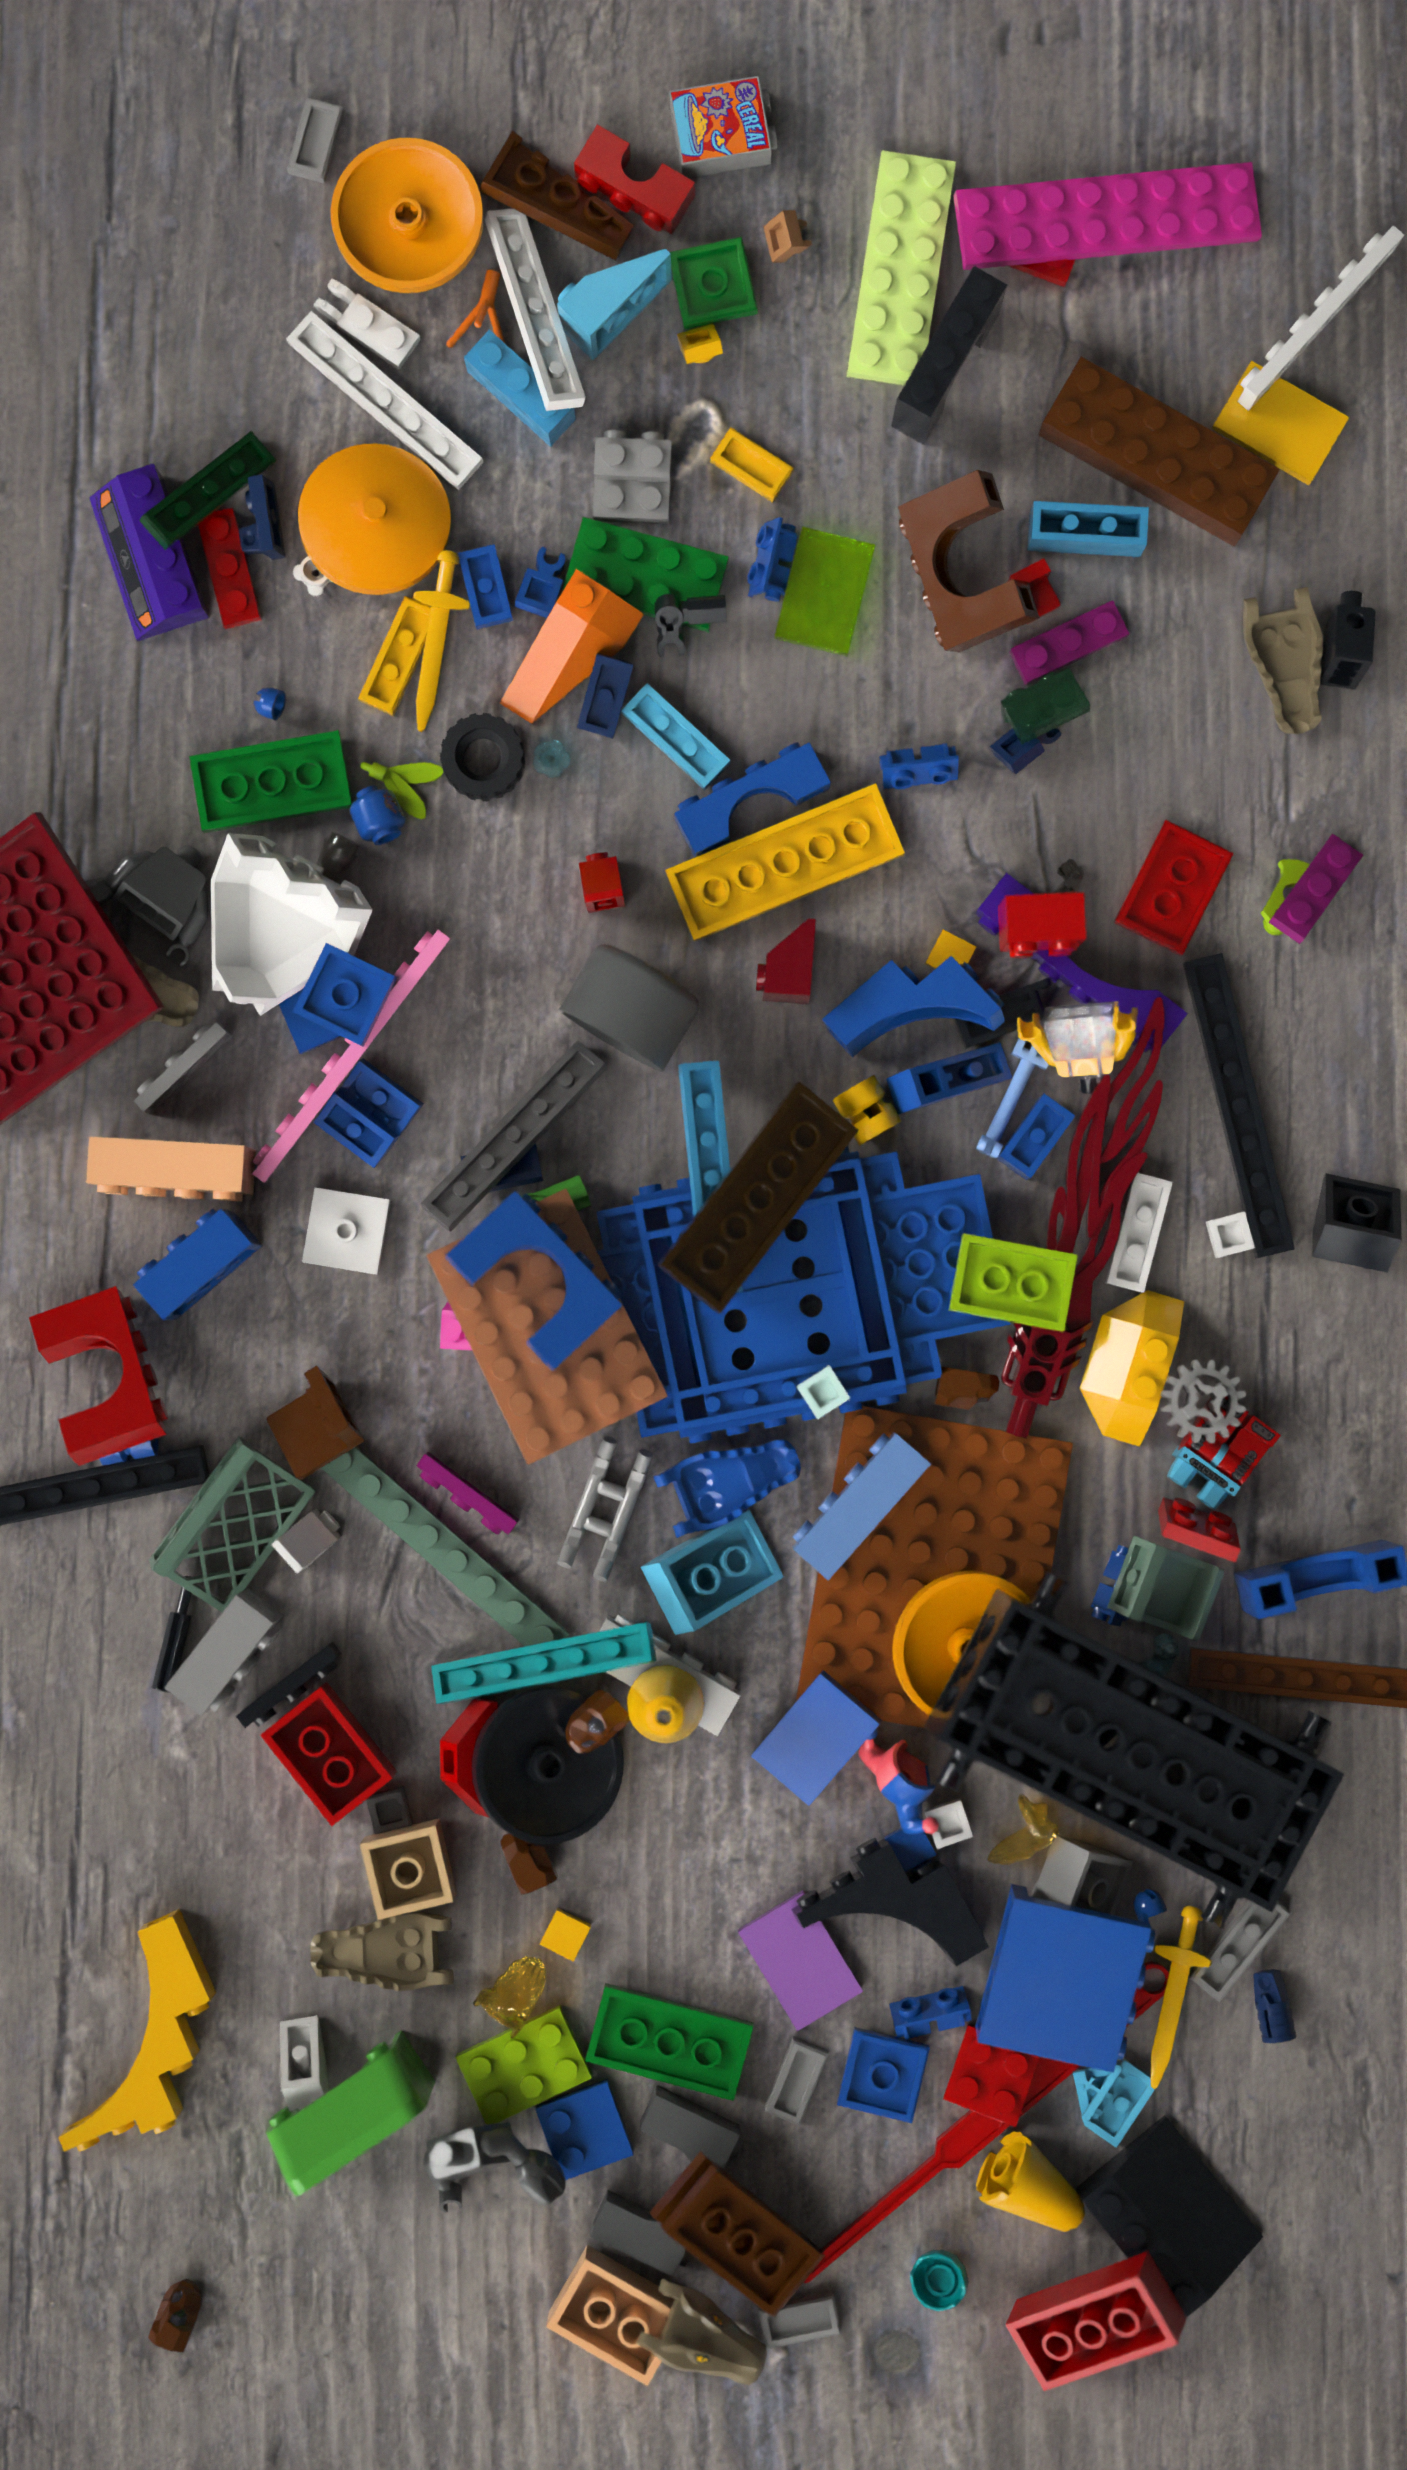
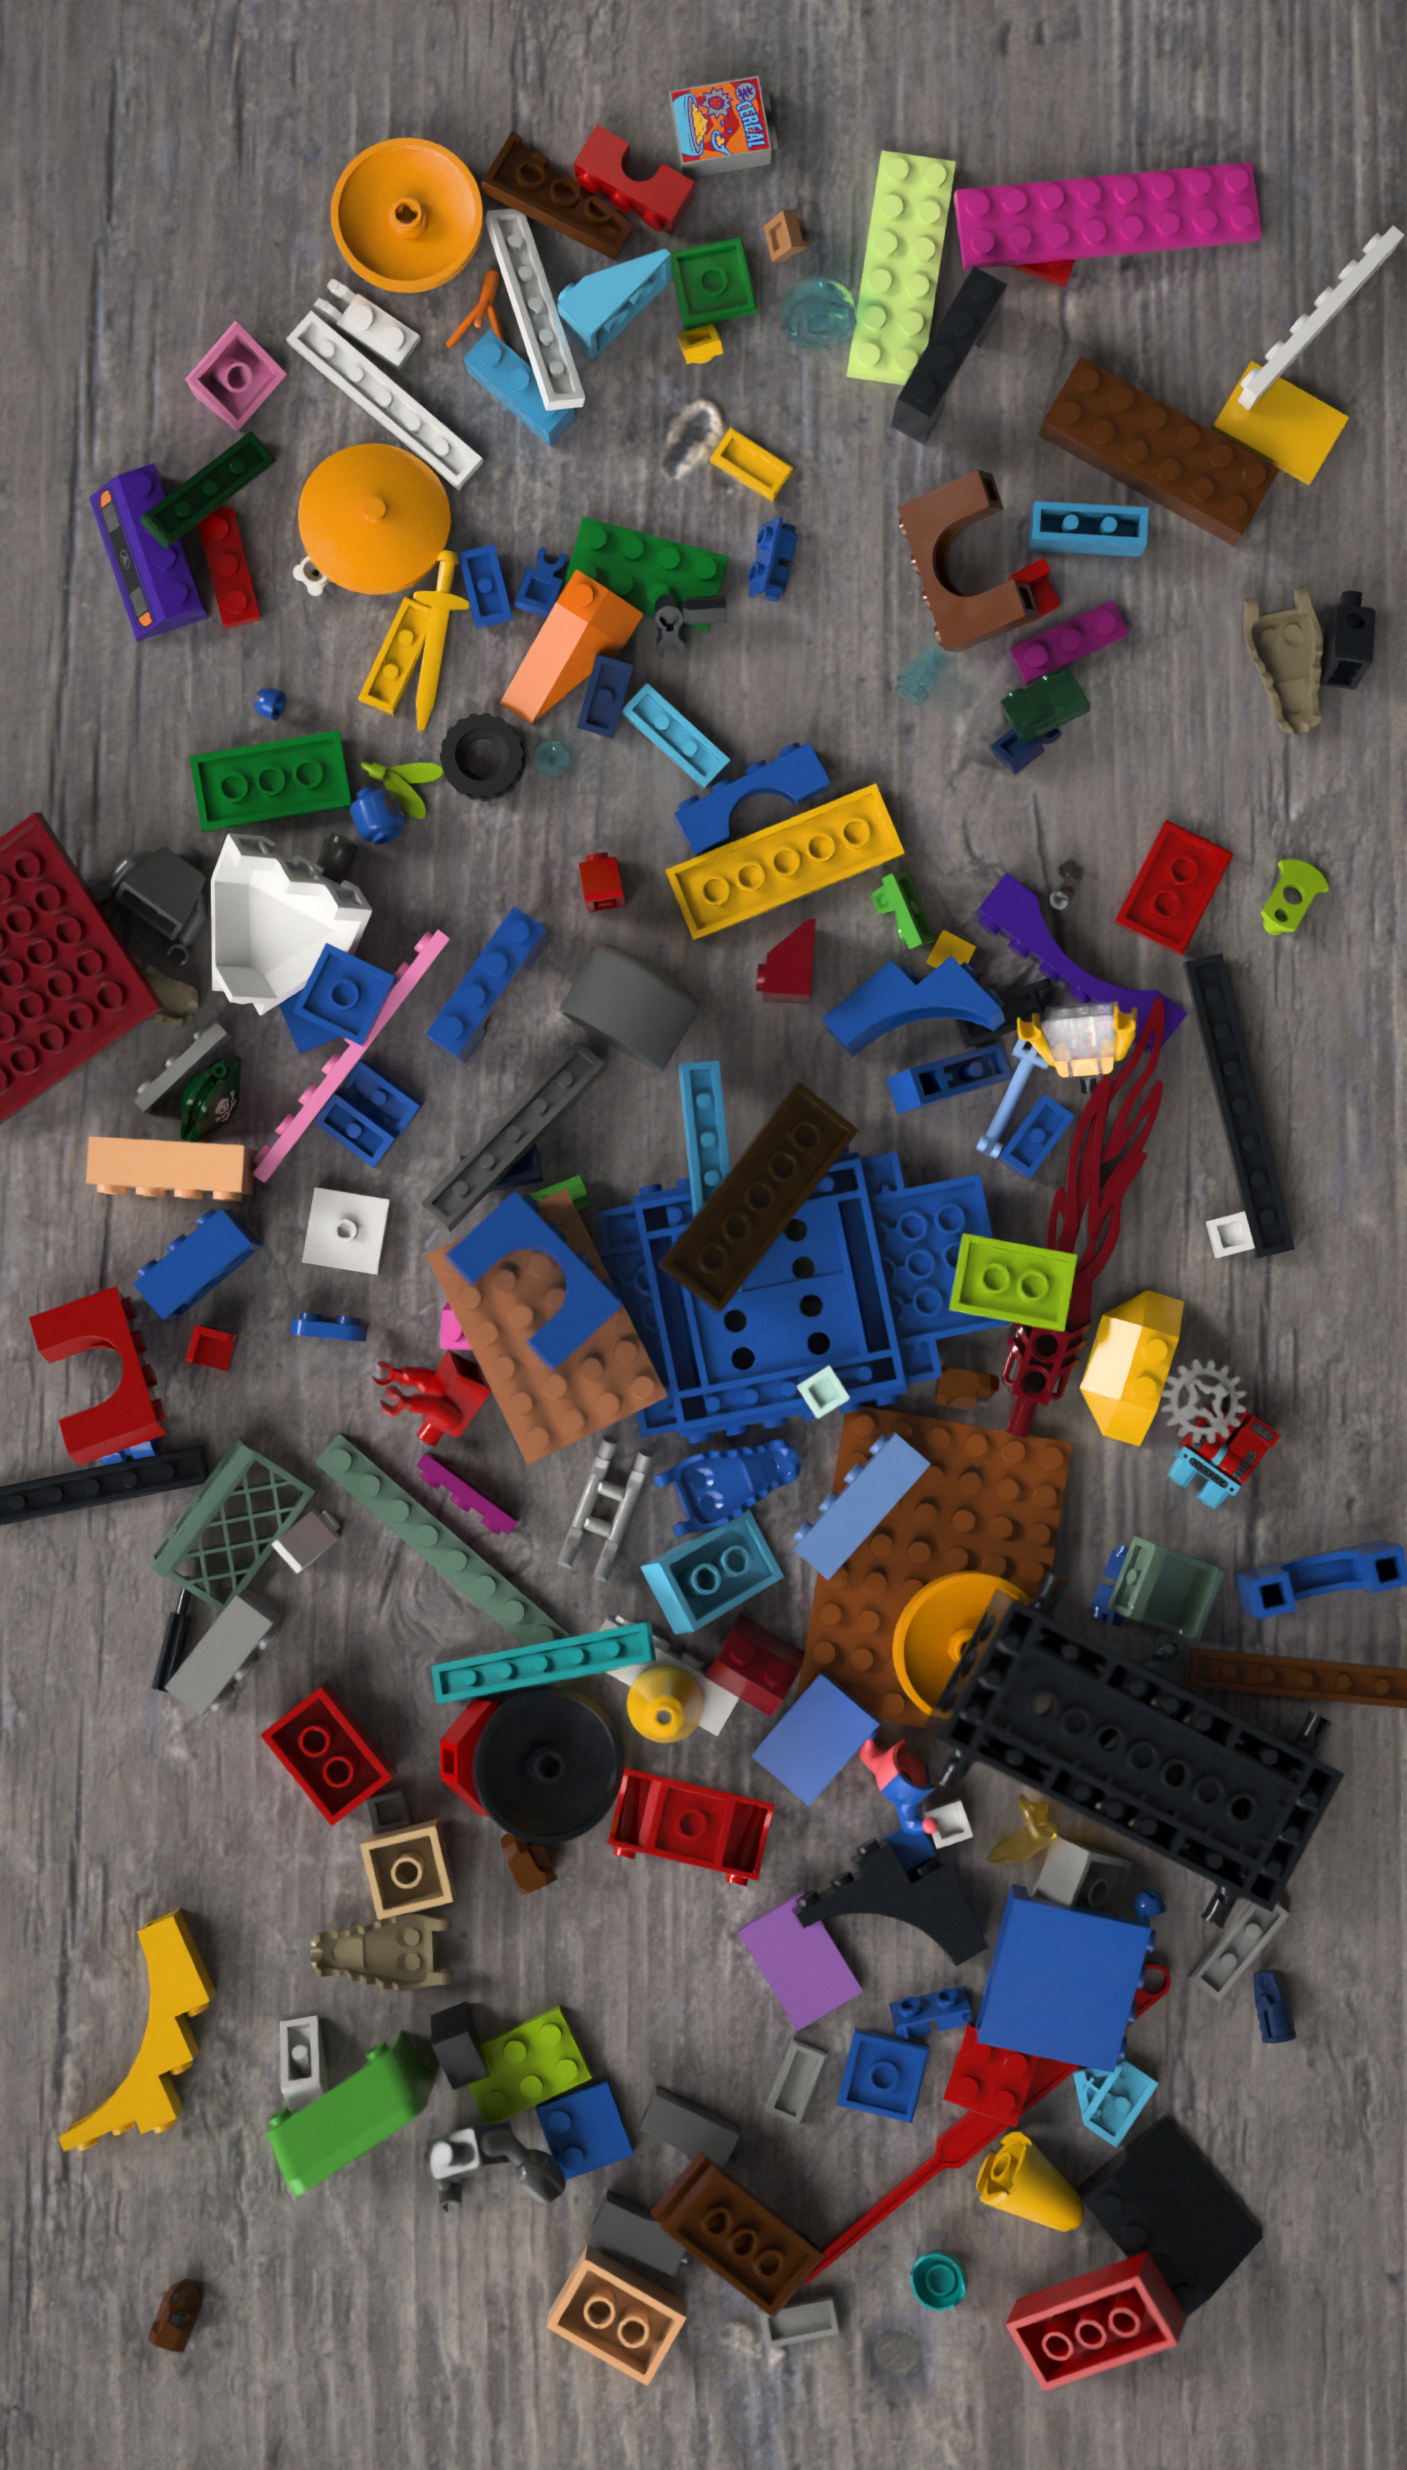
(210, 1098): none -> dark green hat
(211, 1347): none -> red panel
(235, 377): none -> bright pink slope
(265, 534): dark blue hinge -> none
(290, 1687): black plate -> none
(314, 1426): reddish brown bracket -> none
(315, 140): light grey tile -> none
(345, 1329): none -> blue plate
(448, 1397): none -> red torso
(458, 2046): none -> black slope
(510, 949): none -> blue arch
(514, 1993): clear yellow piece -> none
(565, 1934): yellow tile -> none
(595, 1722): reddish brown rock -> none
(632, 478): light grey plate -> none
(669, 2042): green plate -> none
(690, 1825): none -> red piece
(704, 2338): dark tan animal -> none
(755, 1665): none -> dark red slope
(817, 311): none -> clear light blue cylinder
(824, 591): clear neon green tile -> none
(858, 1099): yellow wheel -> none
(900, 896): none -> bright green hinge
(920, 676): none -> clear light blue cone
(936, 766): blue hinge -> none
(1041, 923): red brick -> none
(1139, 1232): white plate -> none
(1182, 1959): yellow sword -> none
(1198, 1529): red plate -> none
(1316, 888): magenta plate -> none
(1357, 1223): black slope -> none

